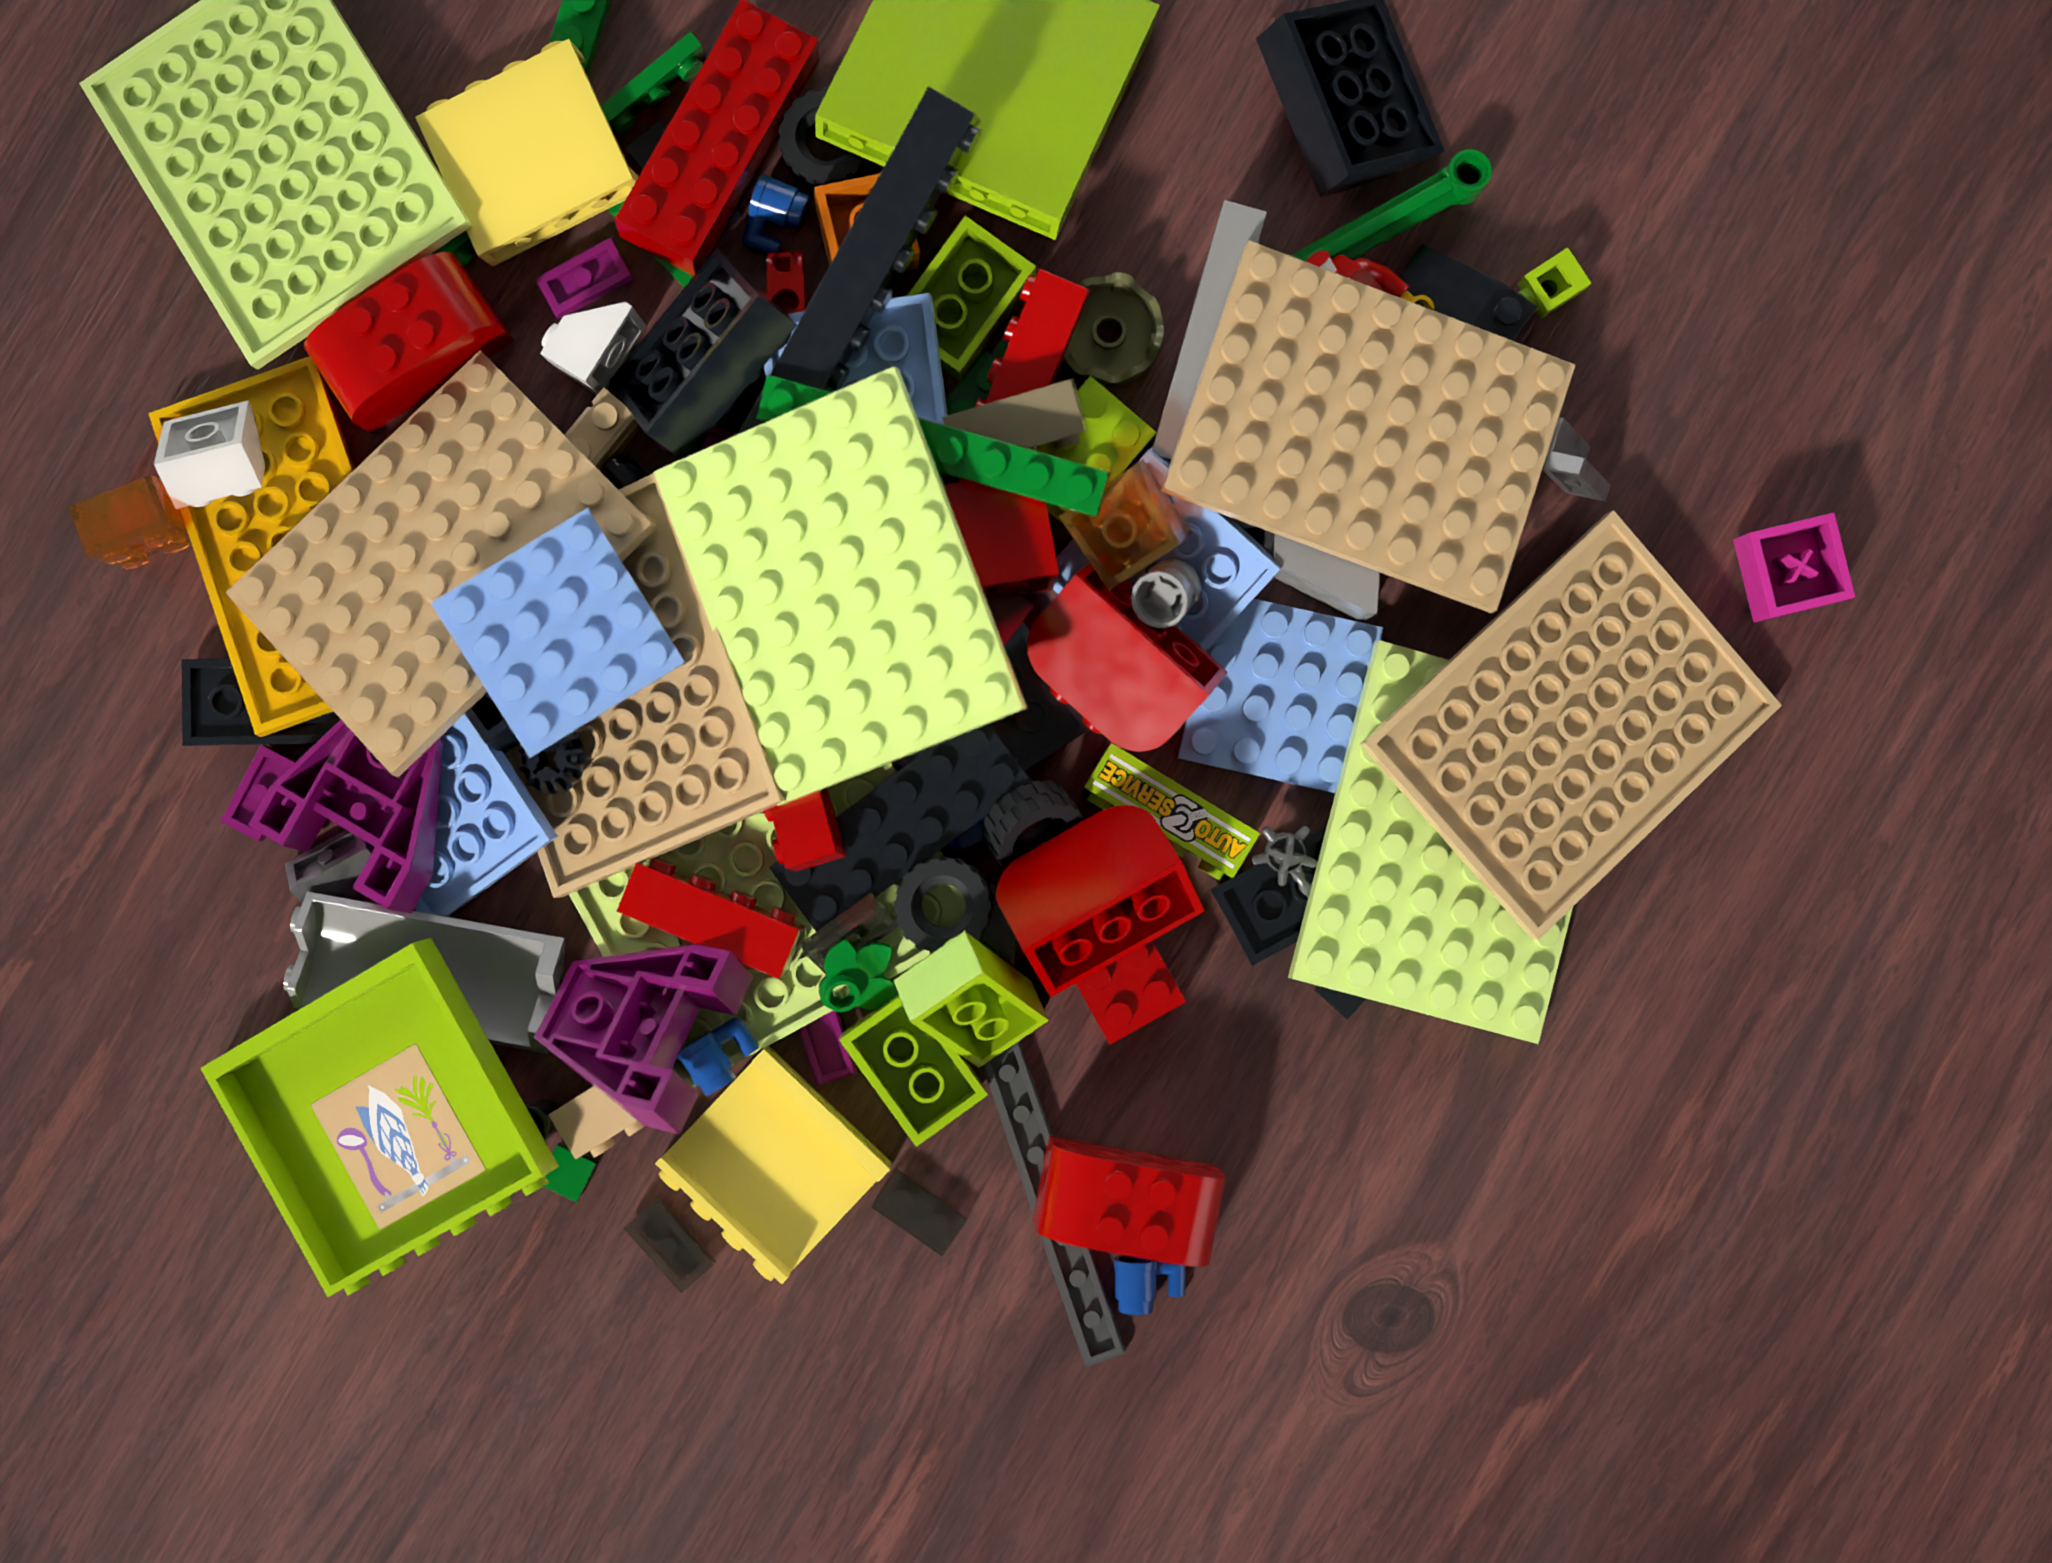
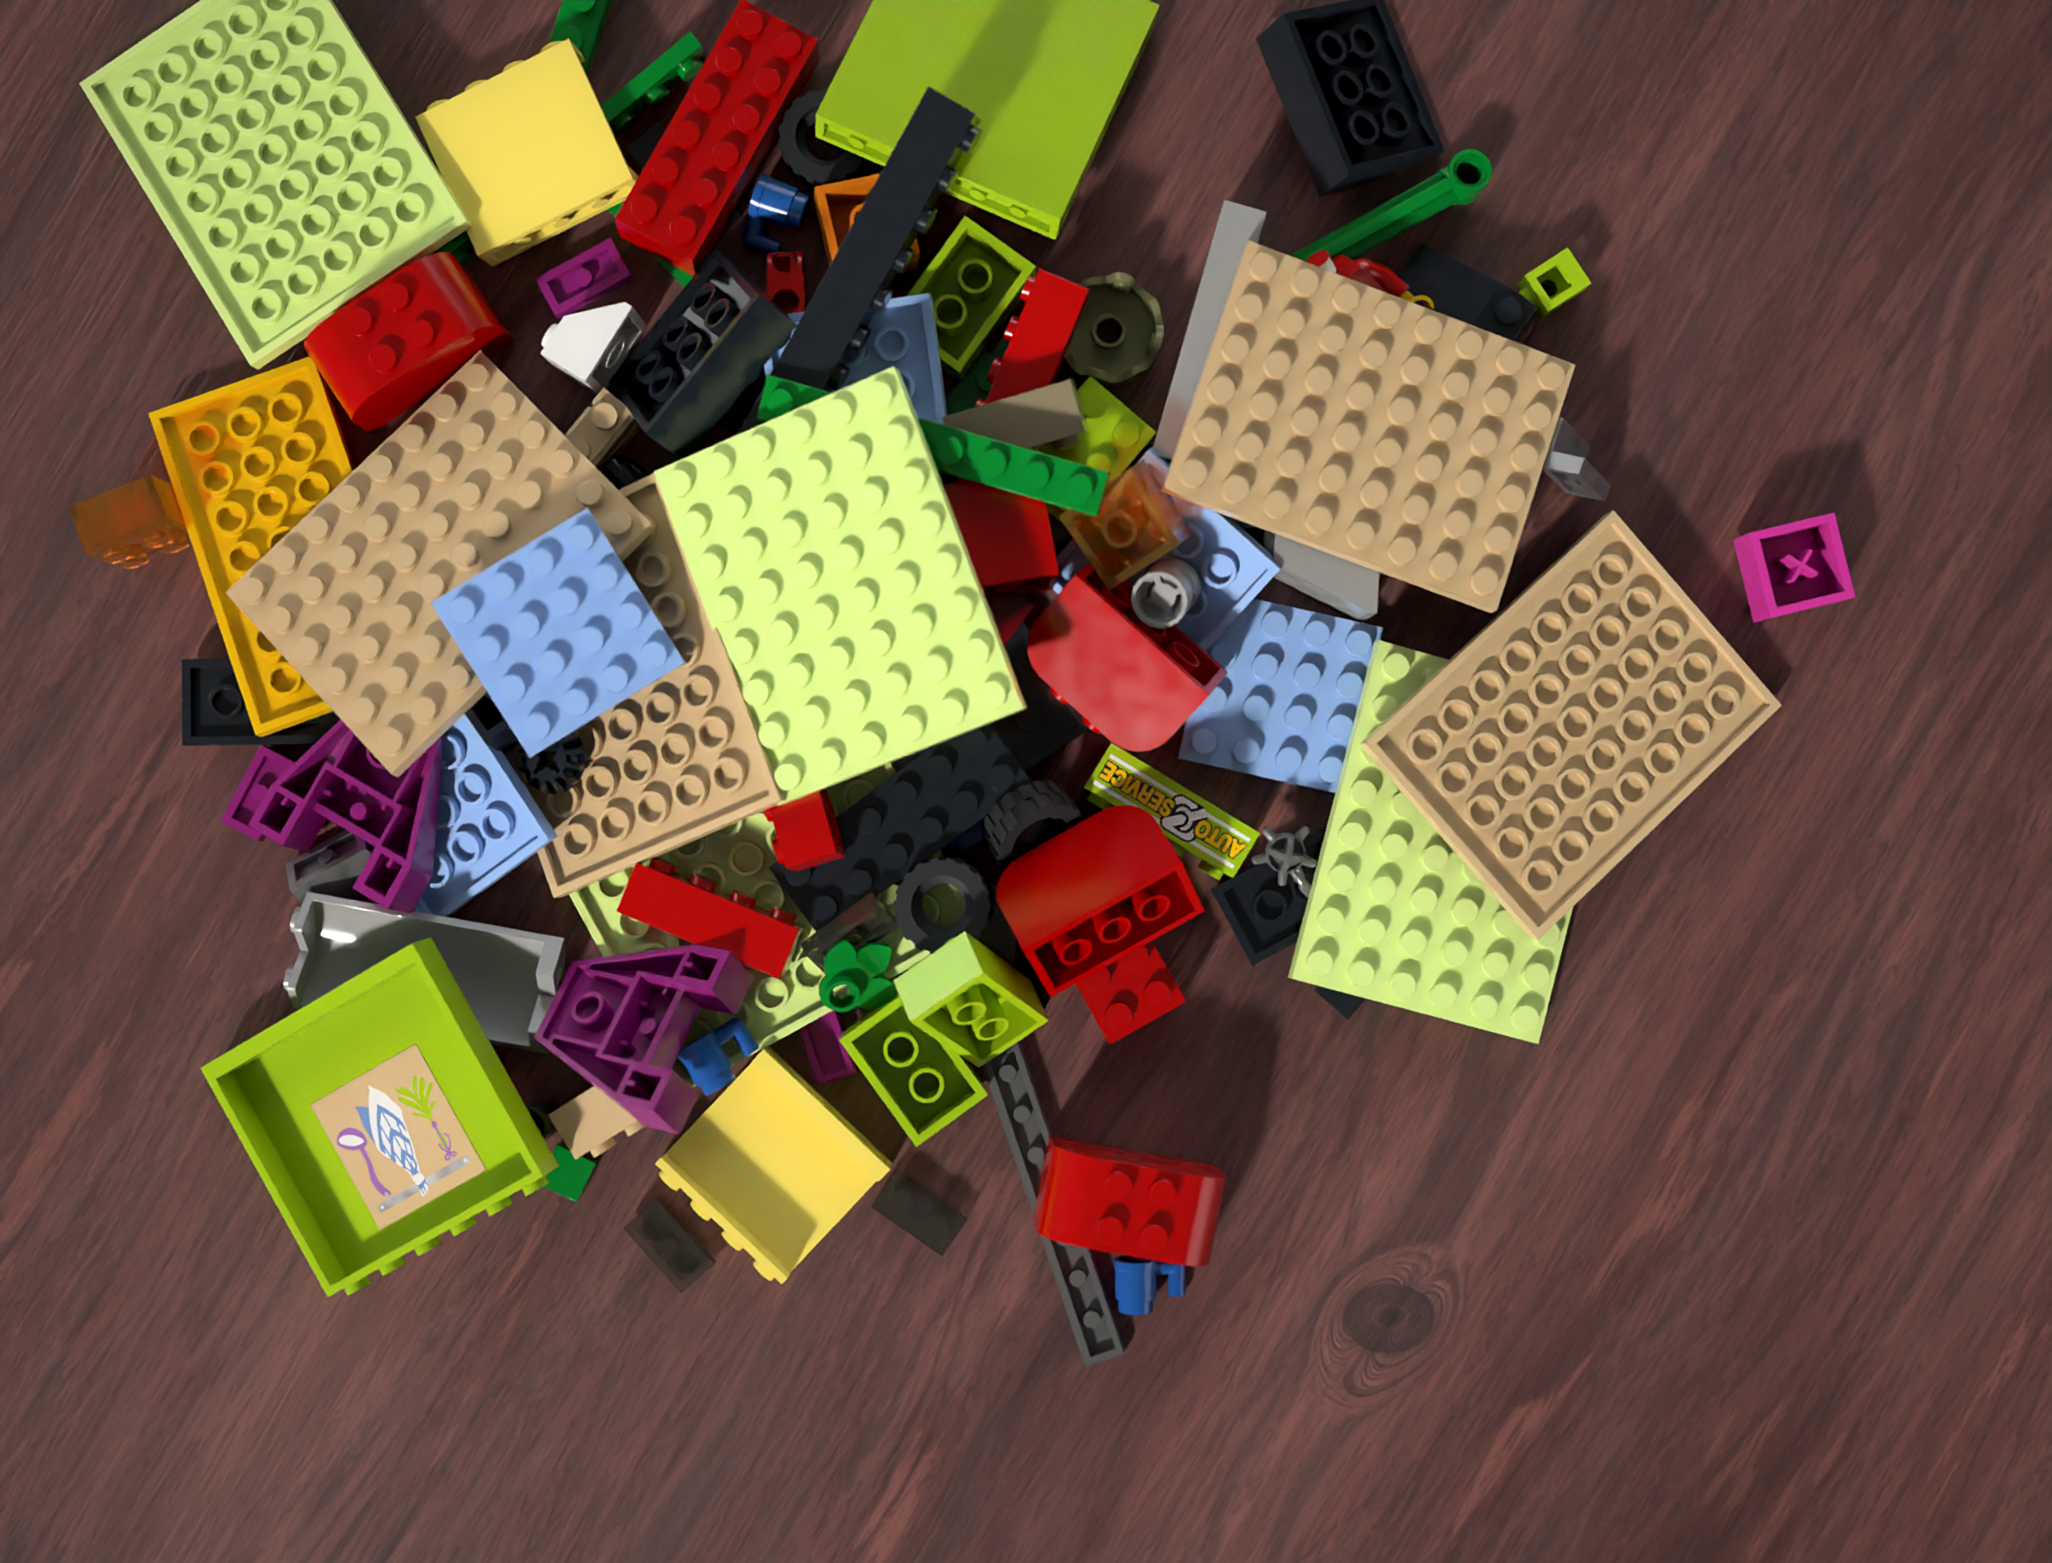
(210, 455): white slope -> none

